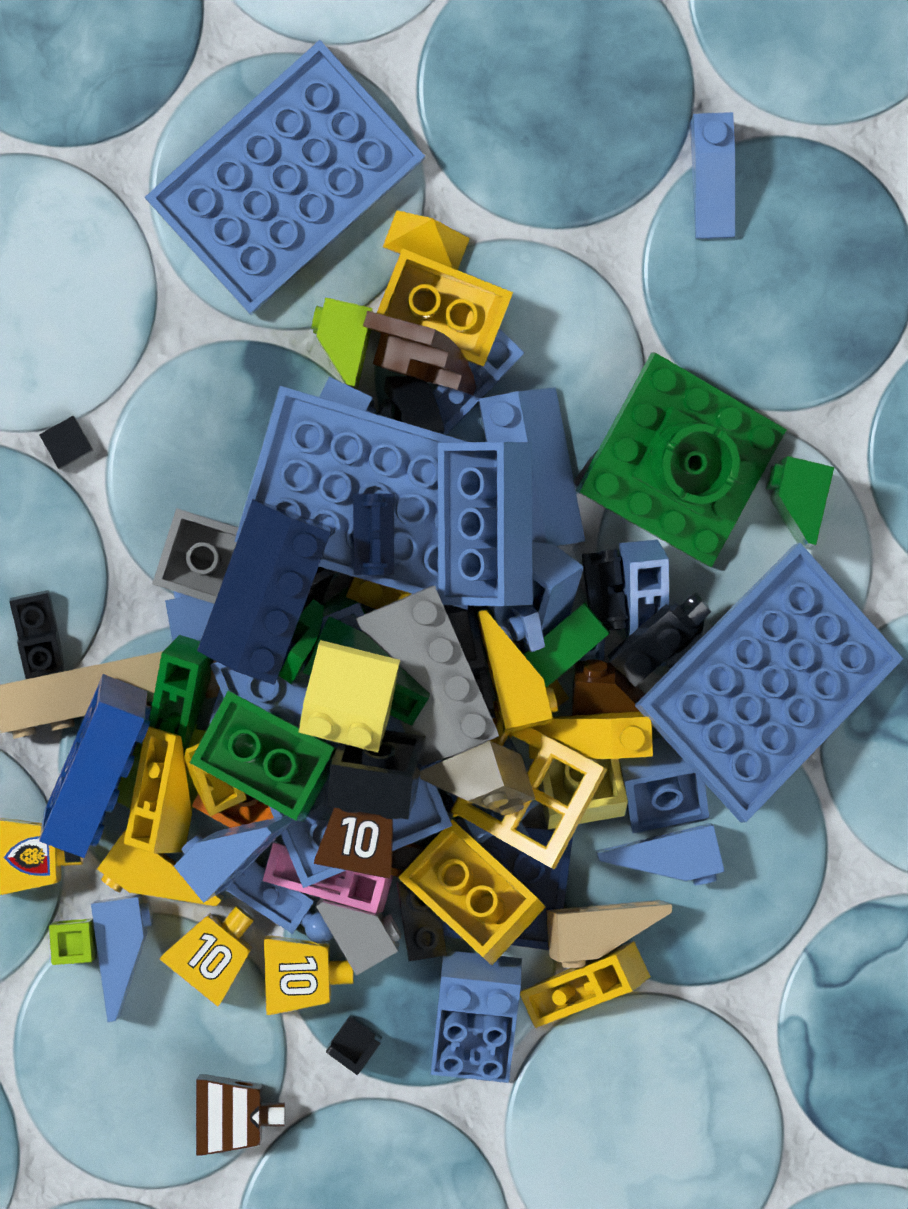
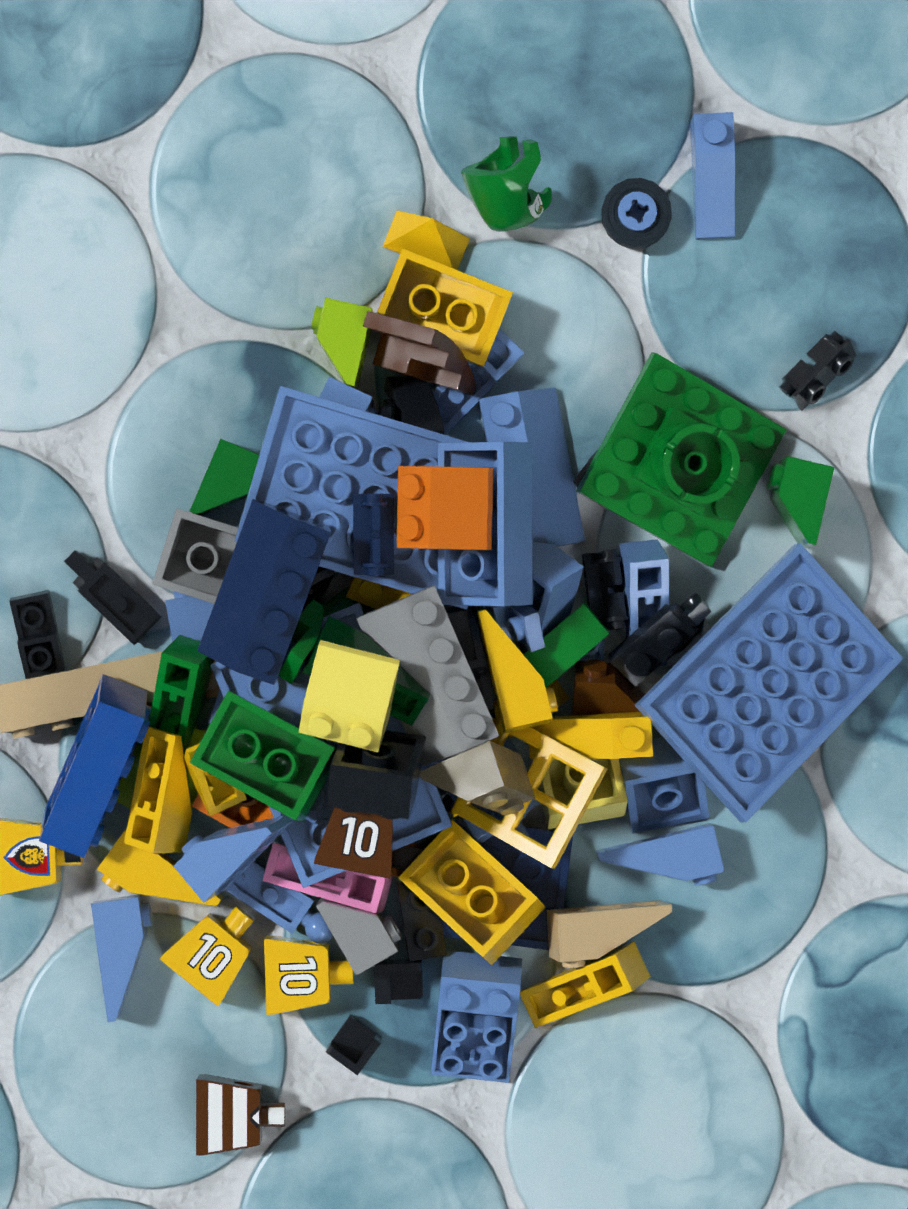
(66, 442): black tile -> none
(72, 941): lime brick -> none
(113, 597): none -> black hinge
(225, 479): none -> green slope
(285, 177): medium blue plate -> none
(398, 980): none -> black panel
(444, 507): none -> orange slope
(503, 192): none -> green piece
(627, 228): none -> black wheel
(832, 359): none -> black hinge

